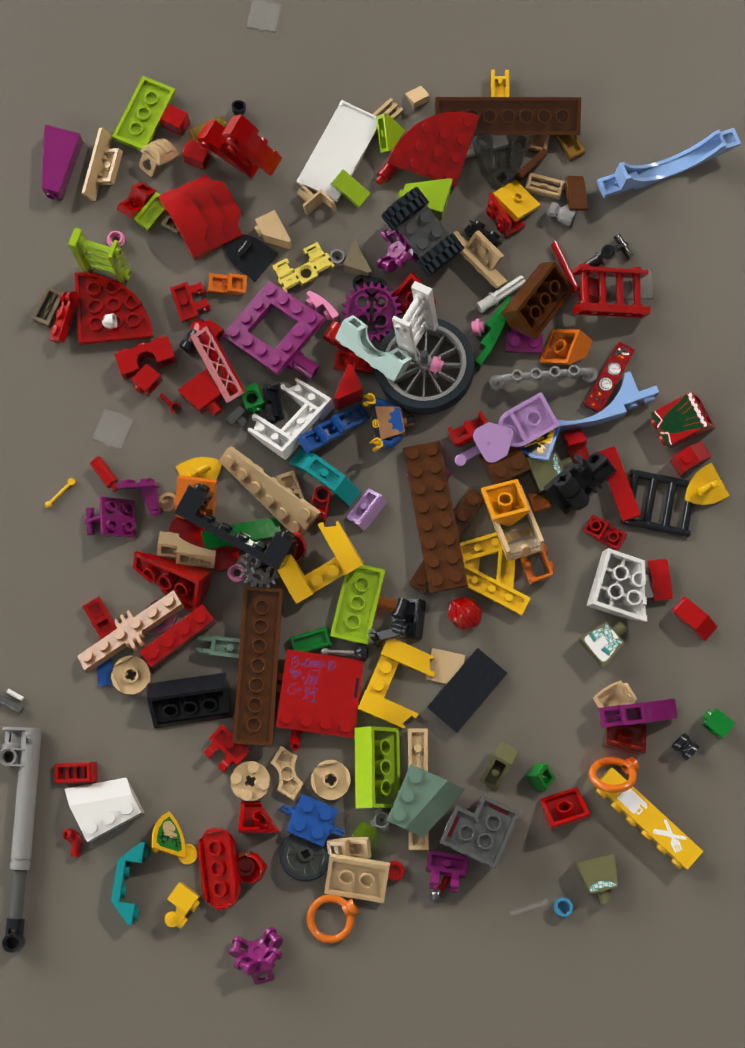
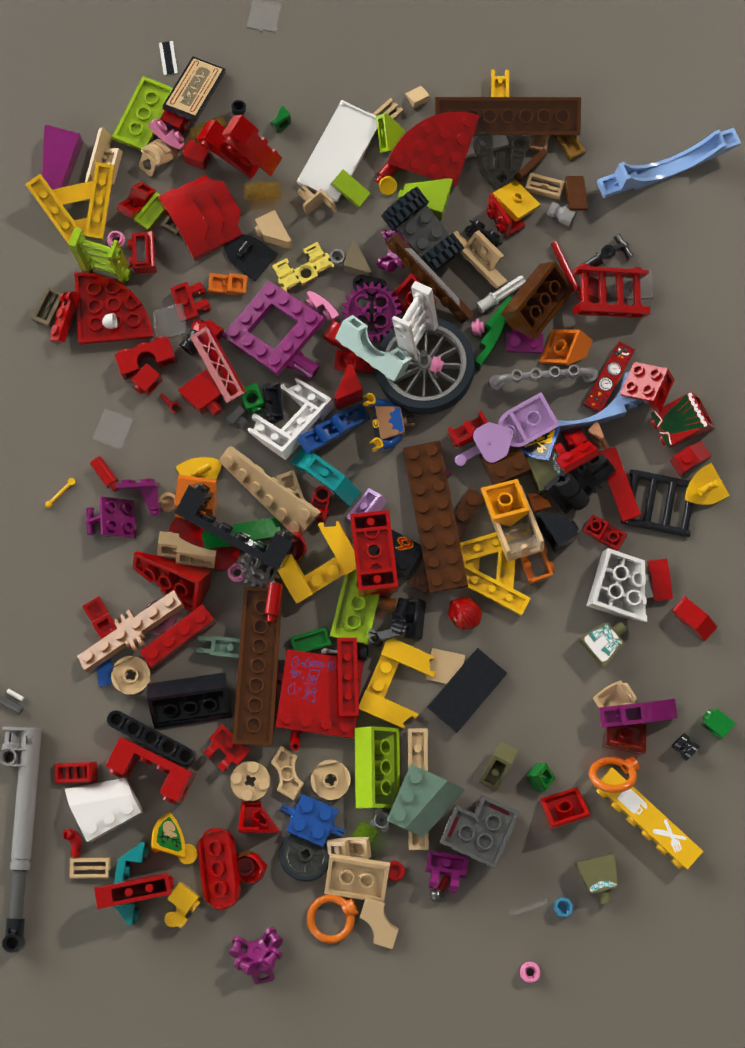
(96, 191): none -> yellow plate
(107, 868): none -> tan tile
(126, 756): none -> red plate
(133, 890): none -> red slope
(142, 252): none -> red window
(144, 731): none -> black beam
(168, 58): none -> sticker
(170, 321): none -> clear piece
(172, 137): none -> bright pink slope
(194, 89): none -> tile
(262, 191): none -> clear yellow brick
(273, 601): none -> red cylinder
(282, 119): none -> green slope
(347, 677): none -> red plate
(374, 914): none -> tan tile
(378, 572): none -> red plate
(388, 185): none -> yellow piece
(406, 554): none -> black slope
(425, 274): none -> reddish brown plate
(530, 979): none -> bright pink plate
(557, 529): none -> black slope
(581, 454): none -> red plate
(597, 435): none -> nougat slope
(648, 384): none -> bracket

